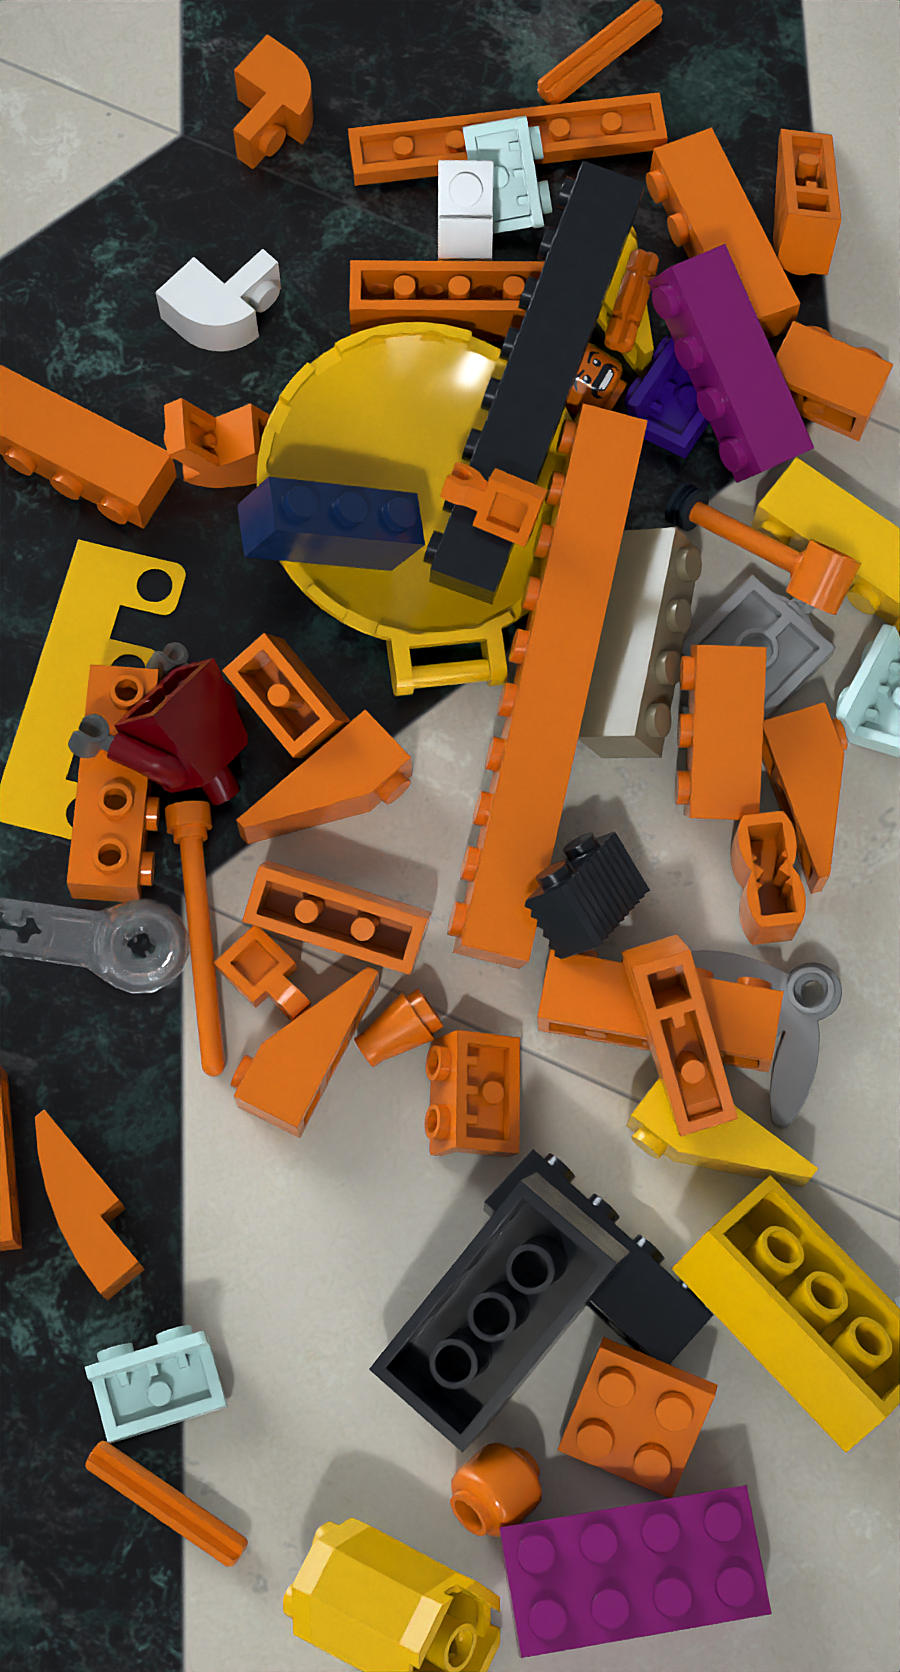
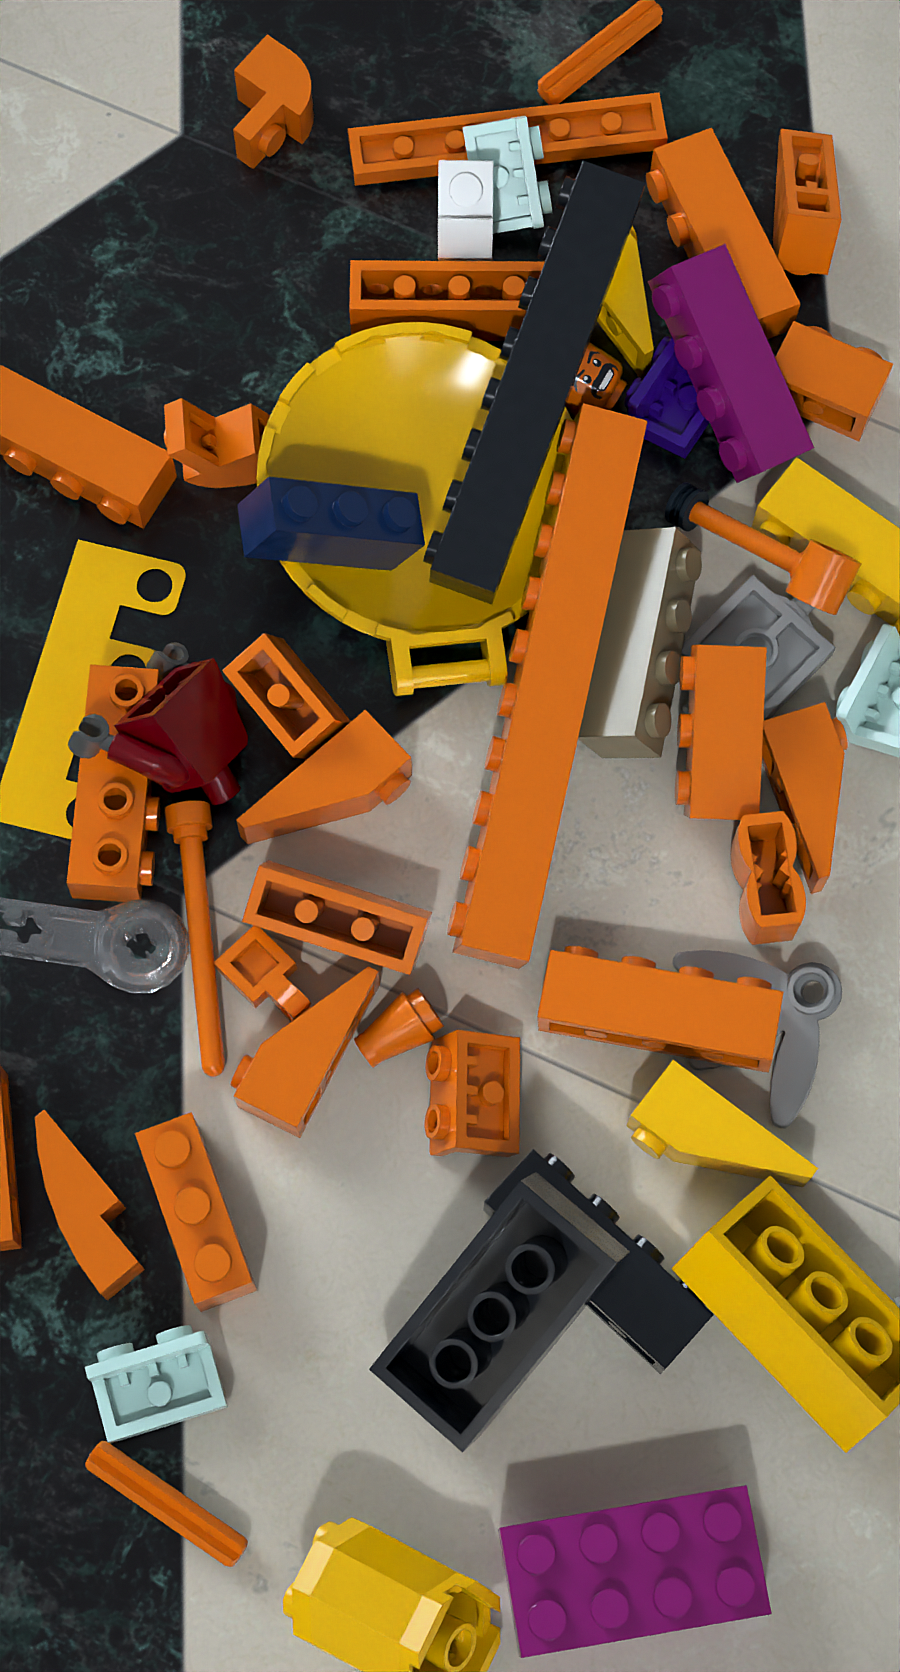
(195, 1212): none -> orange brick
(217, 313): white brick -> none
(495, 1489): orange head -> none
(503, 503): orange plate -> none
(586, 894): black brick -> none
(631, 301): orange axle -> none
(637, 1417): orange plate -> none
(679, 1033): orange slope -> none

